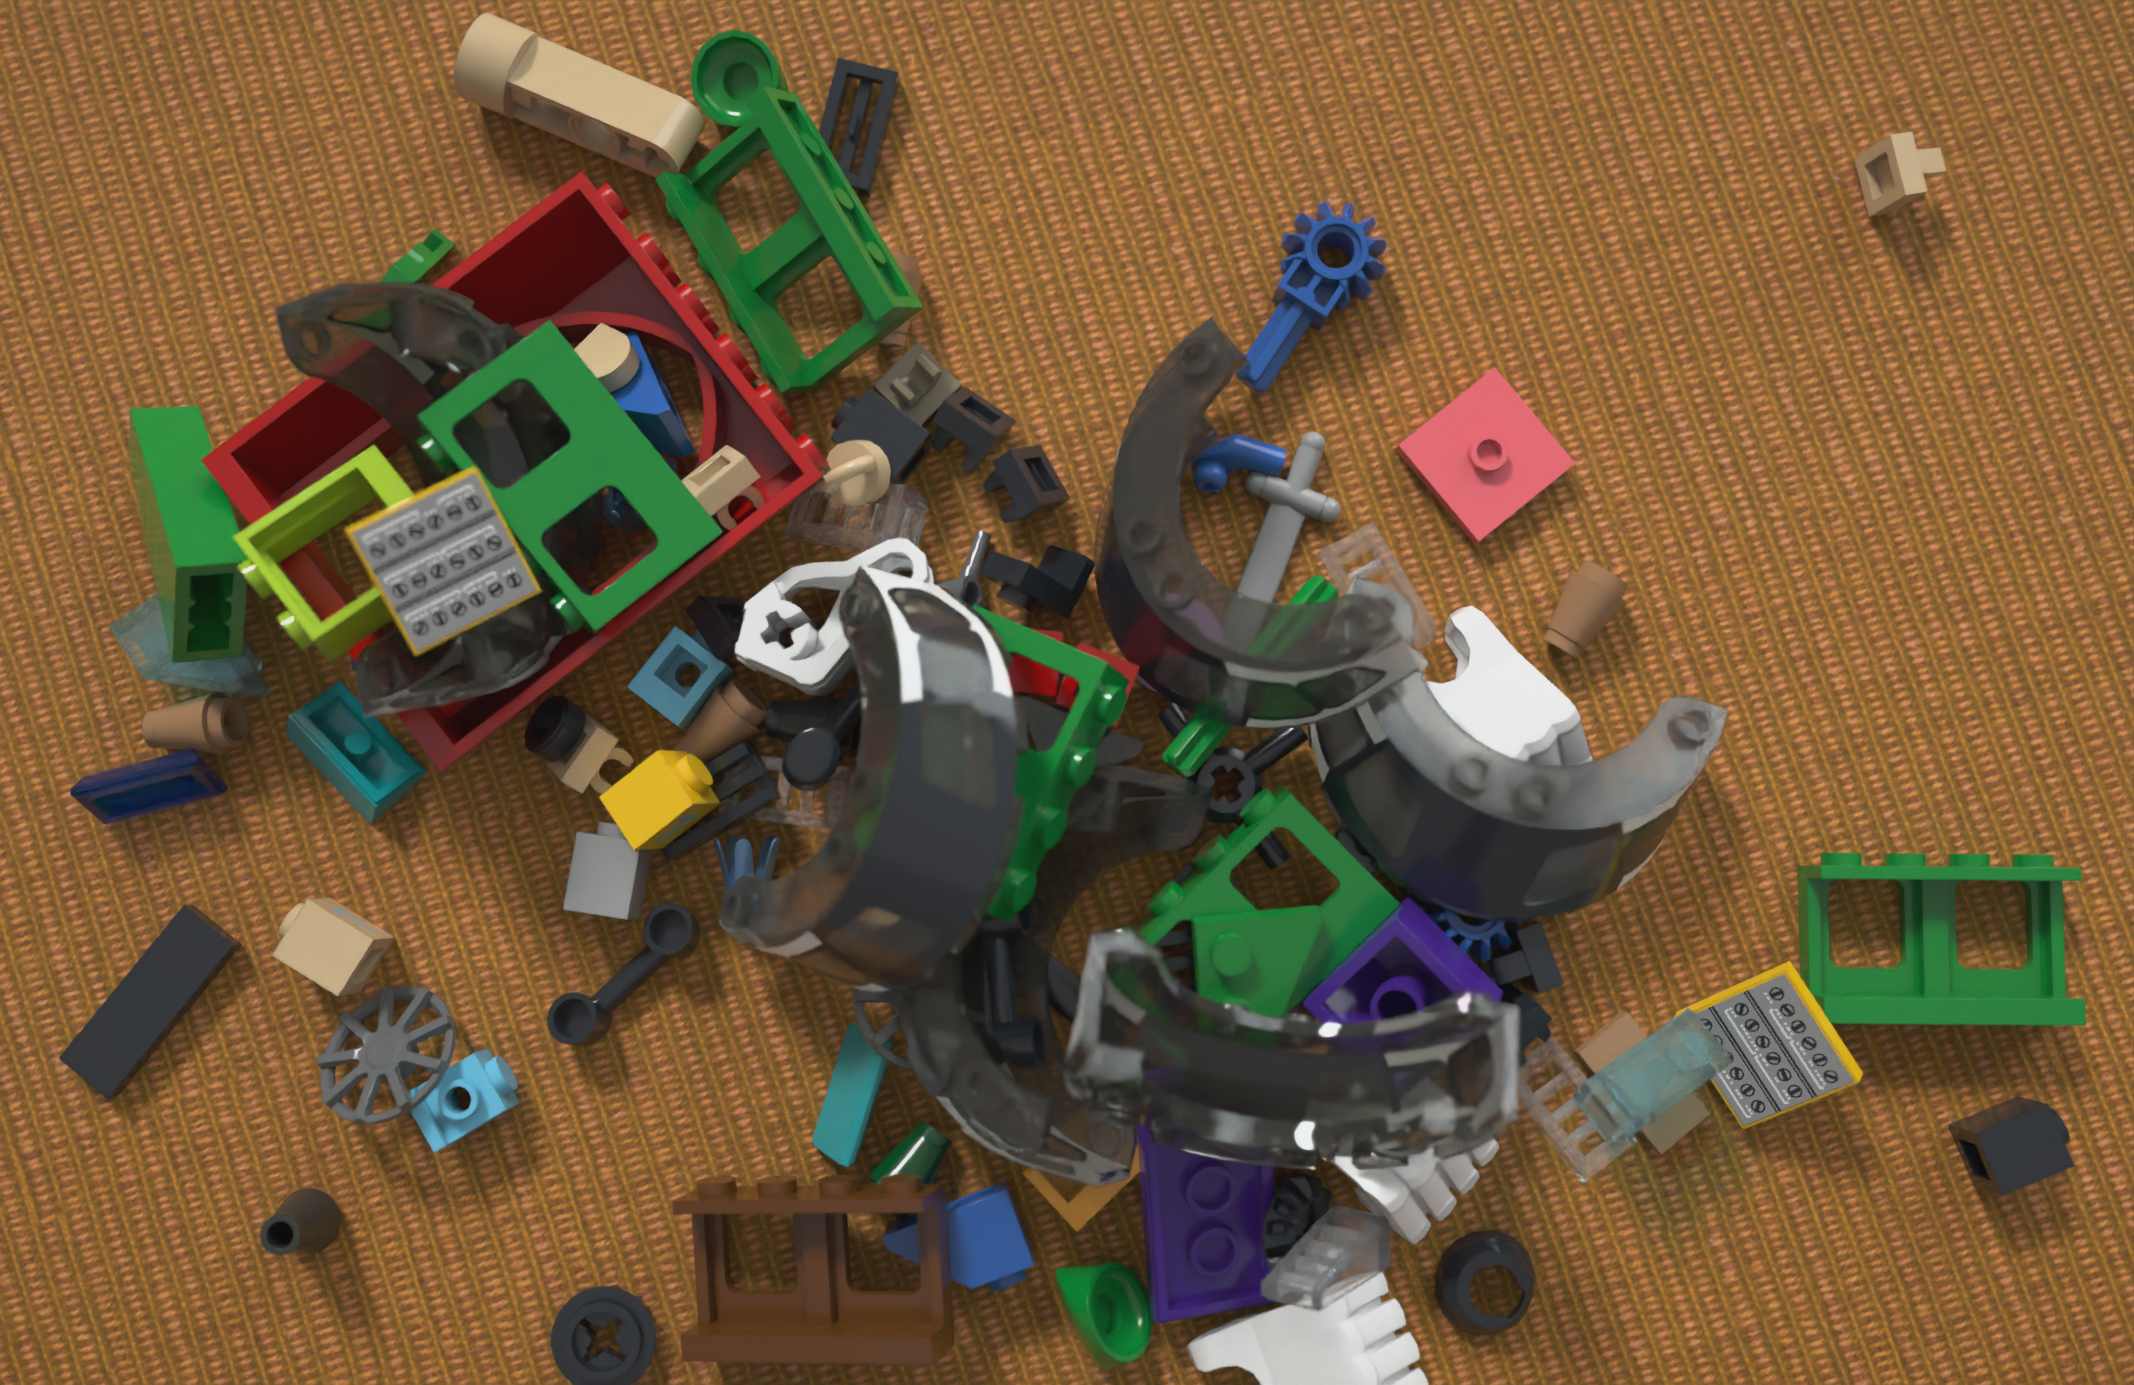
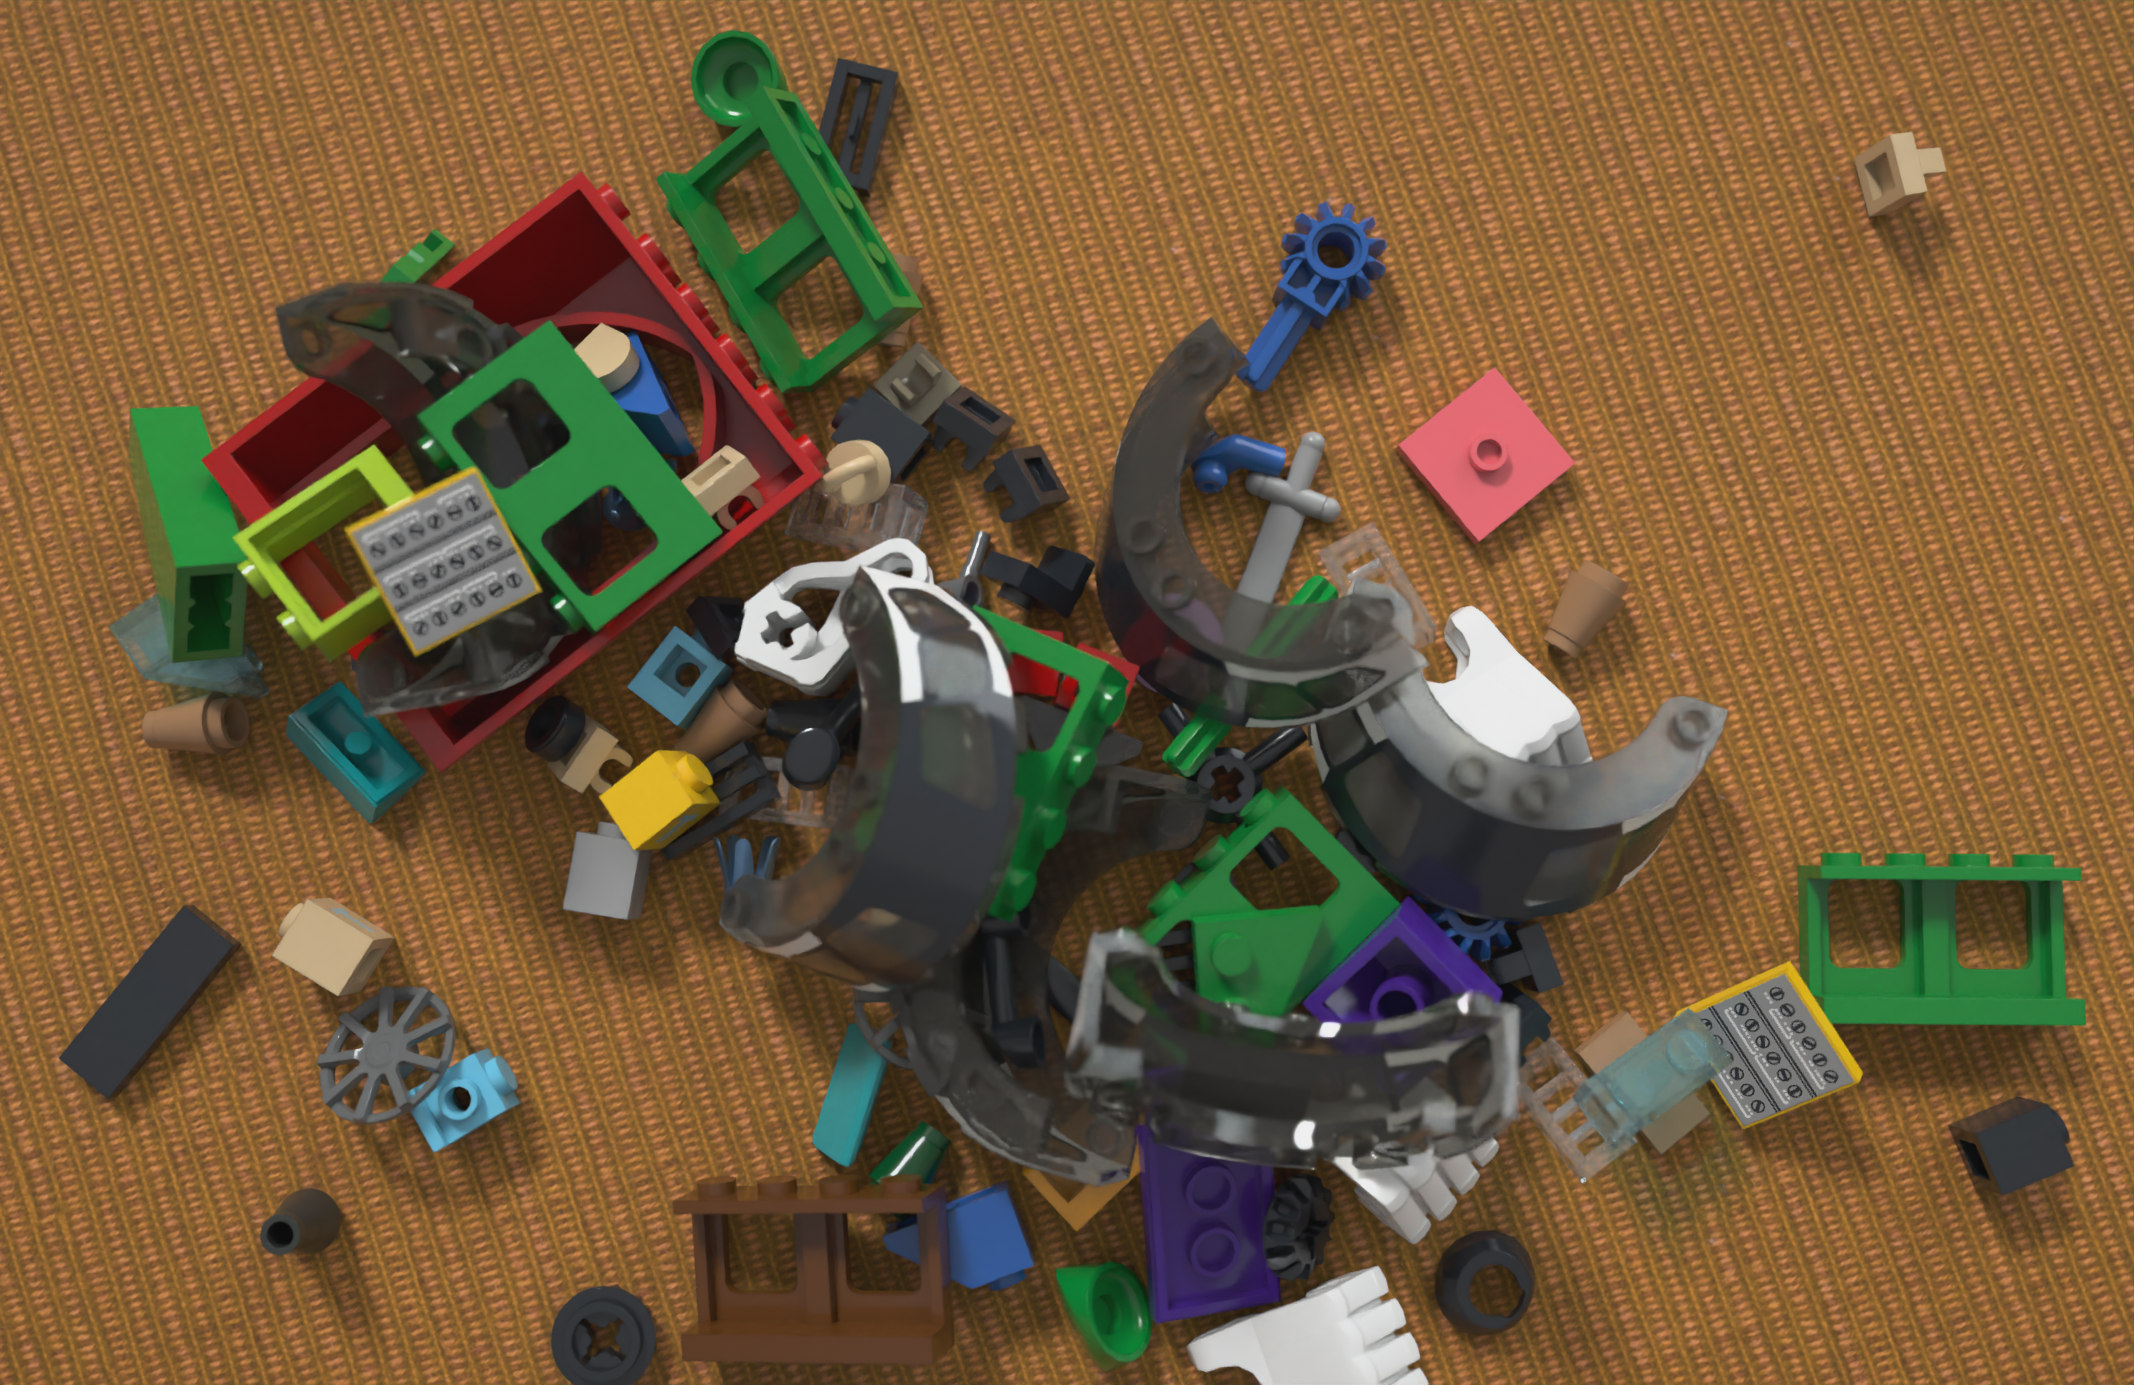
(148, 786): clear blue tile -> none
(574, 97): tan beam -> none
(583, 1018): black bar -> none
(1331, 1259): clear slope -> none

